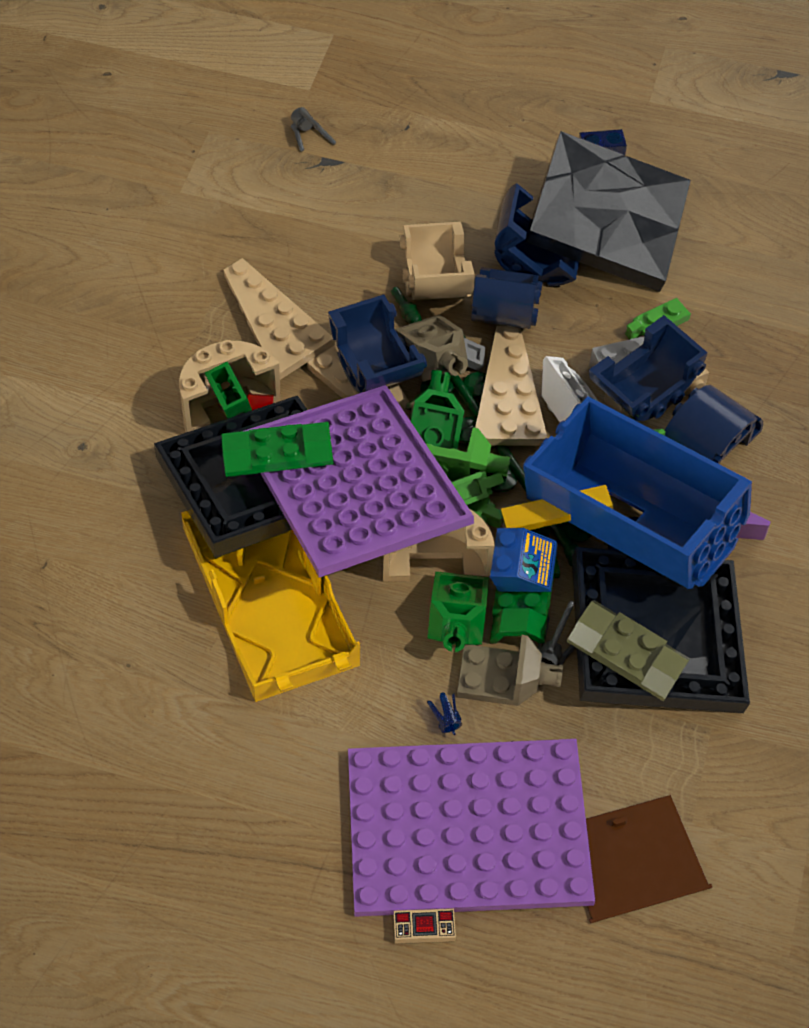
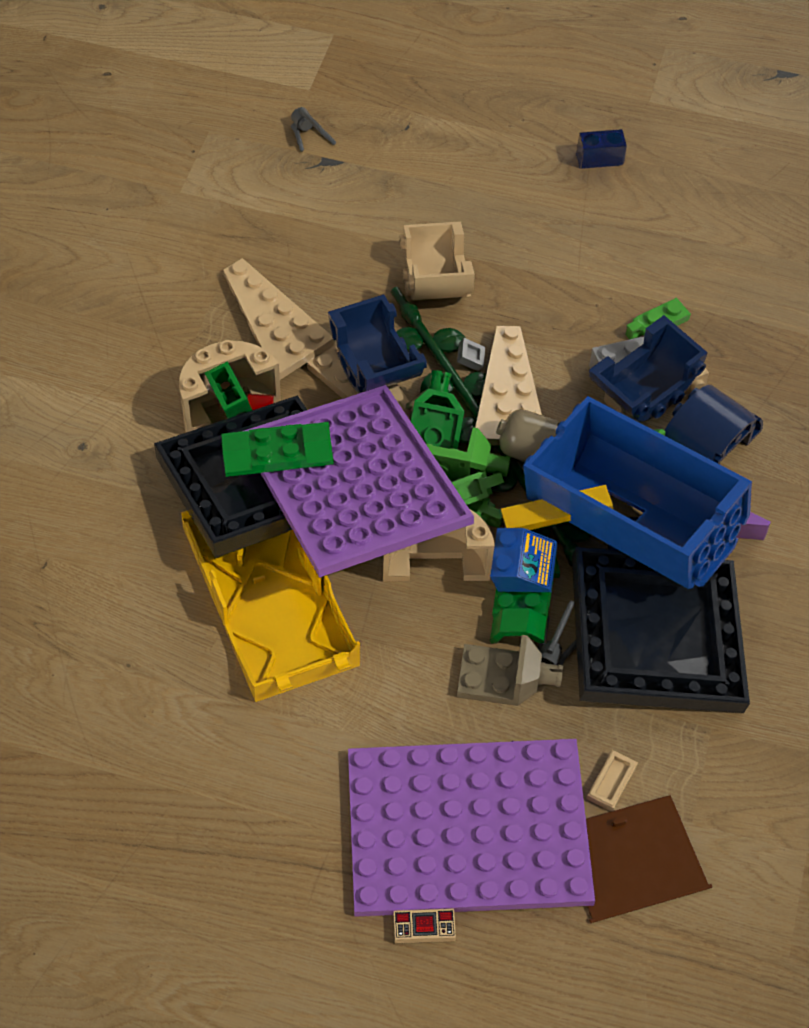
(439, 342): dark tan plate -> none
(451, 720): clear blue piece -> none
(458, 609): green plate -> none
(506, 298): dark blue cylinder -> none
(522, 257): dark blue cylinder -> none
(524, 433): none -> dark tan cylinder
(562, 387): white wedge -> none
(609, 211): black tile -> none
(612, 781): none -> tan tile
(628, 649): olive piece -> none

